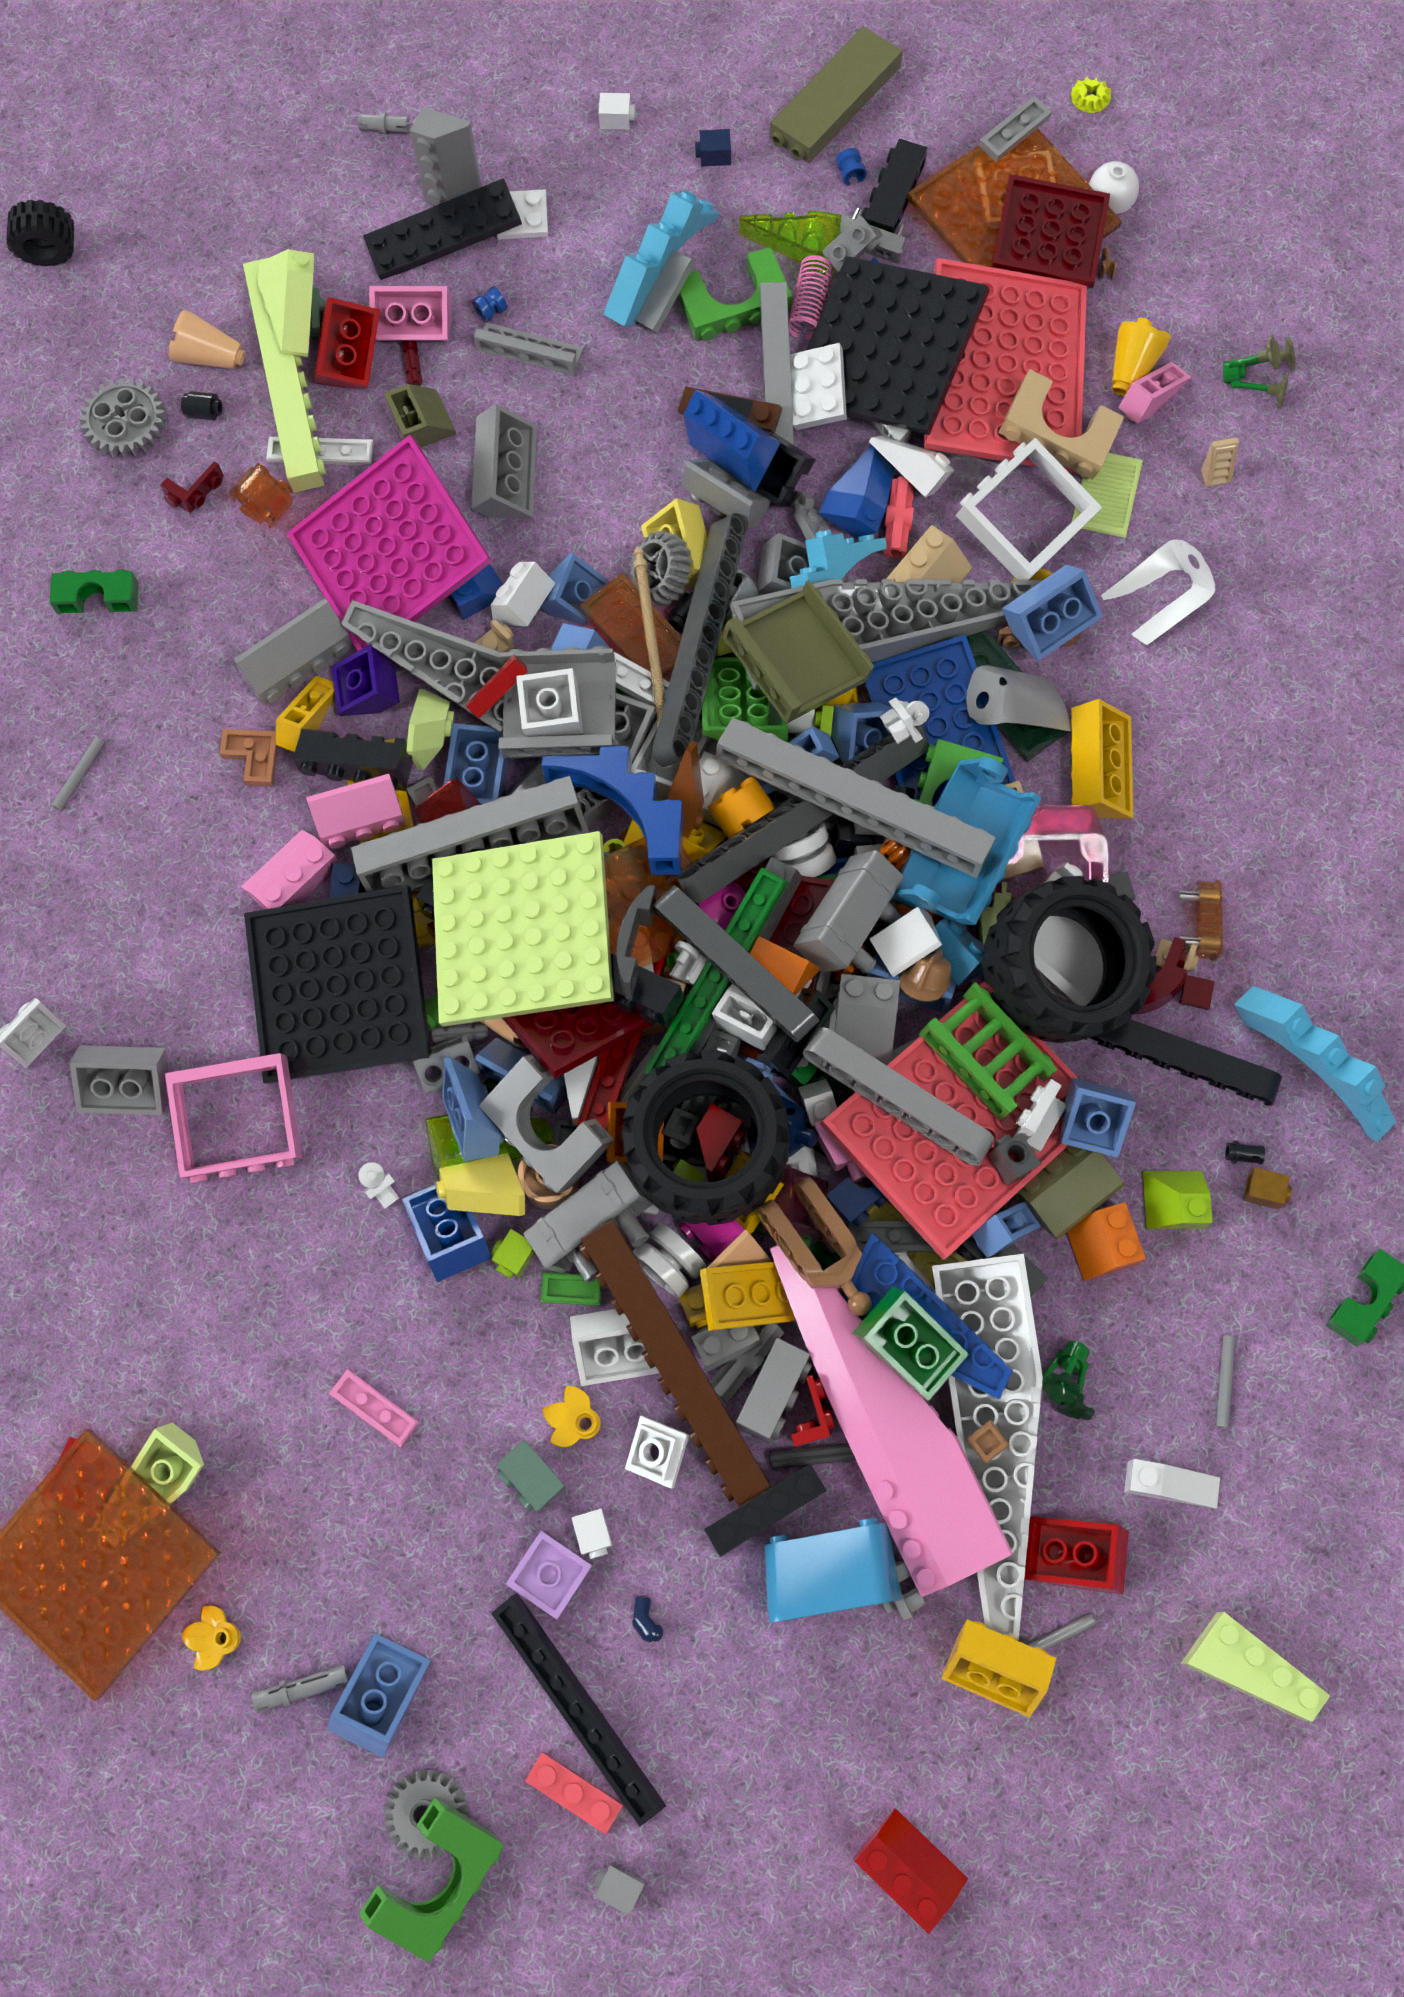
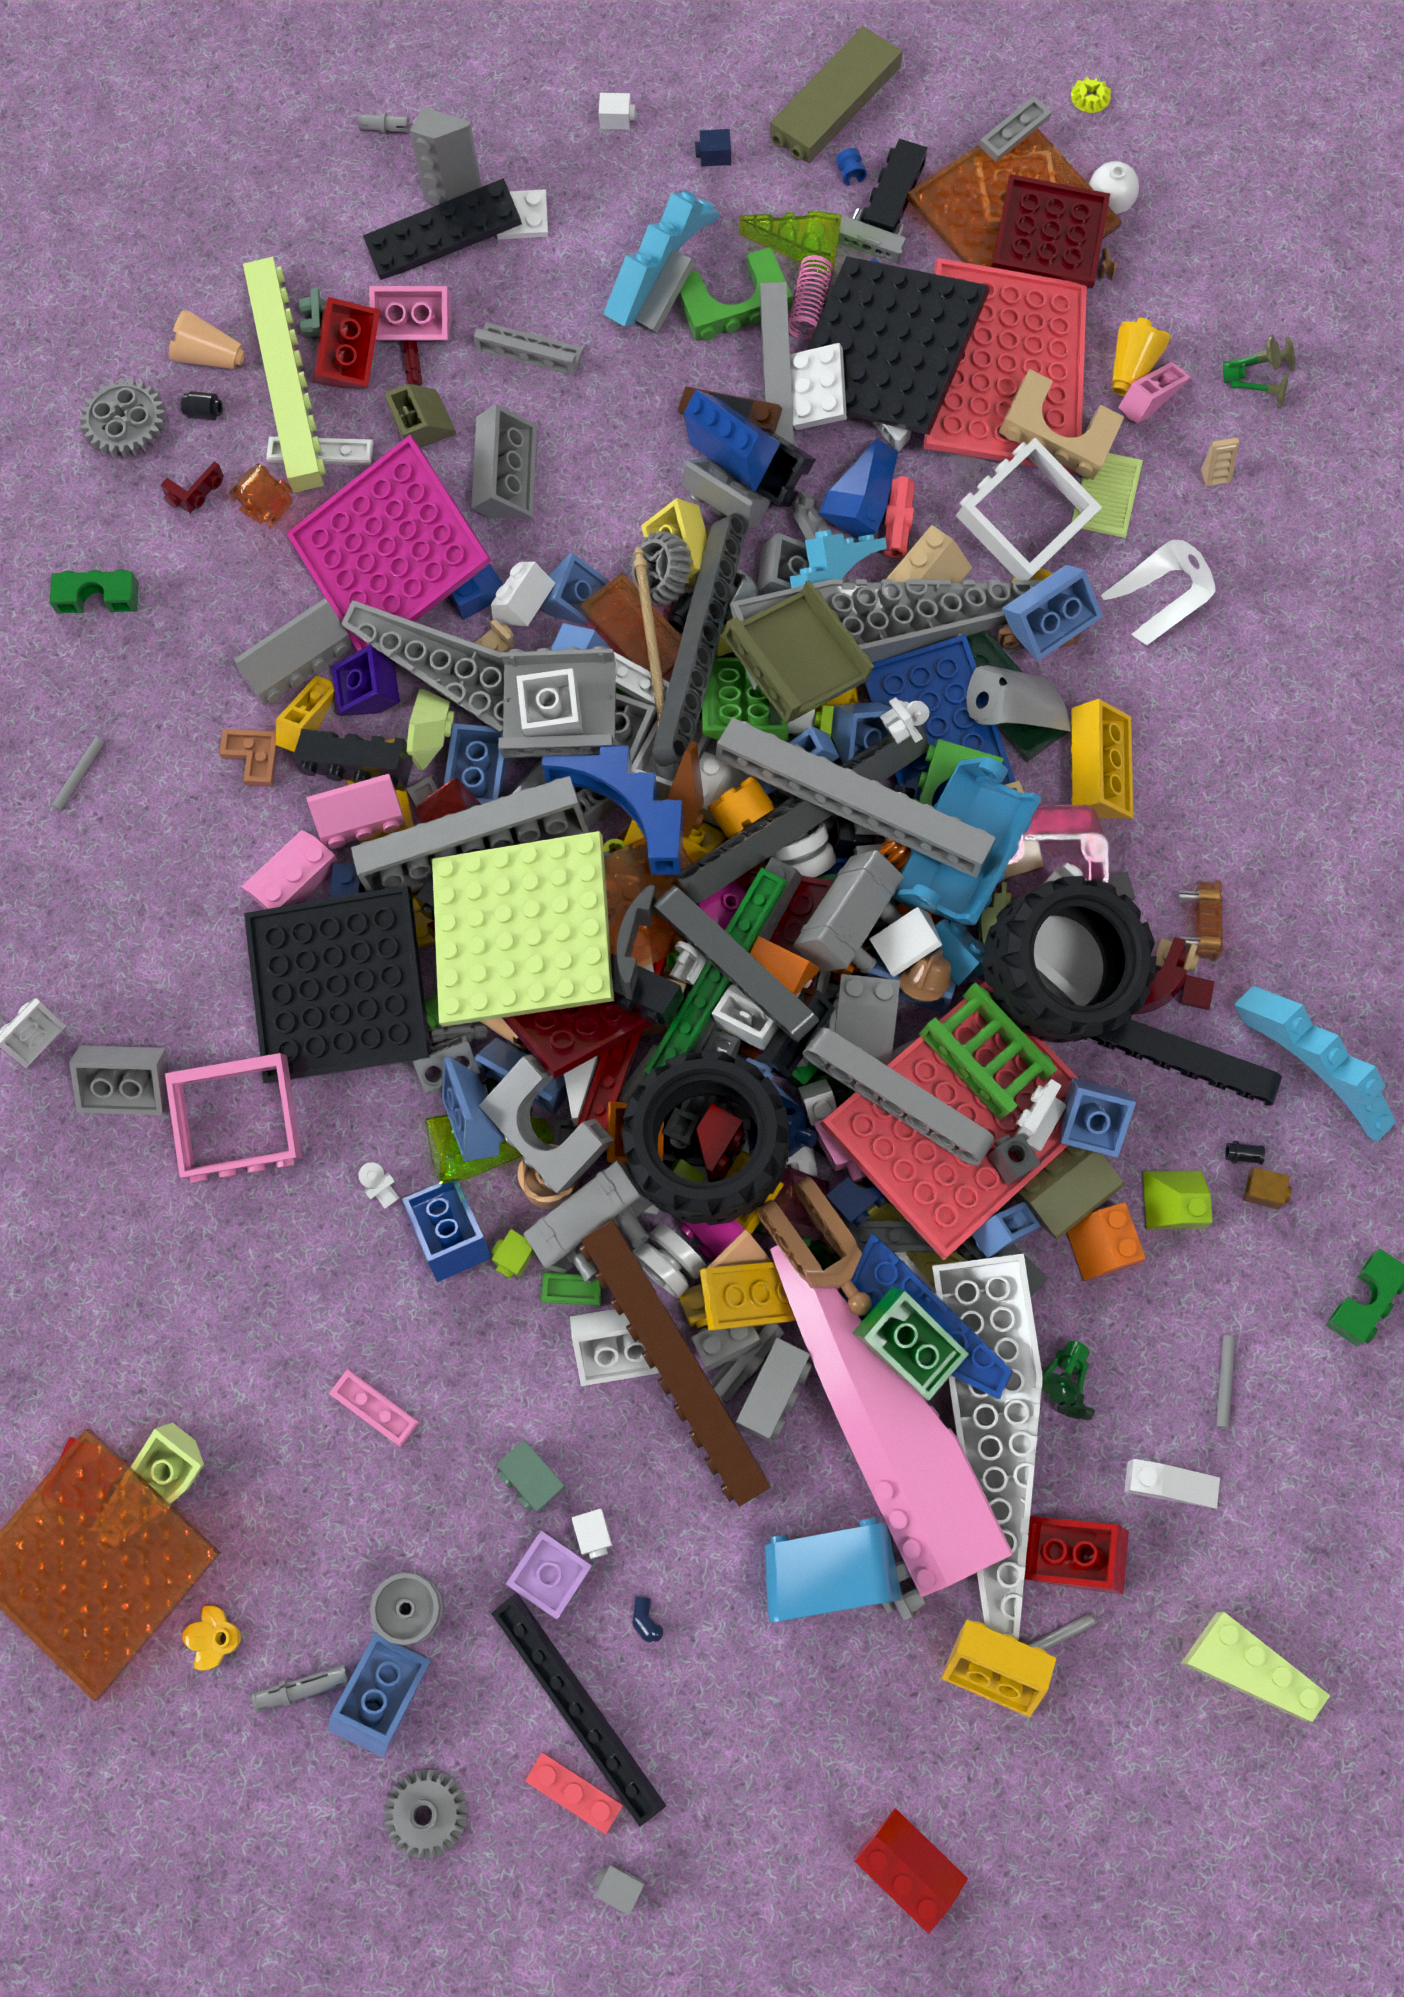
(40, 233): black tyre -> none
(287, 292): yellowish green wedge -> none
(388, 1609): none -> light grey wheel
(424, 1925): bright green arch -> none
(482, 1187): light yellow slope -> none
(489, 304): blue wheel -> none
(497, 686): red piece -> none
(567, 1418): yellow plate -> none
(671, 1451): white piece -> none
(765, 1510): black brick -> none
(808, 1430): red bracket -> none
(811, 1455): dark grey axle -> none
(852, 242): light grey bracket -> none
(920, 466): white slope -> none
(988, 1441): medium nougat tile -> none

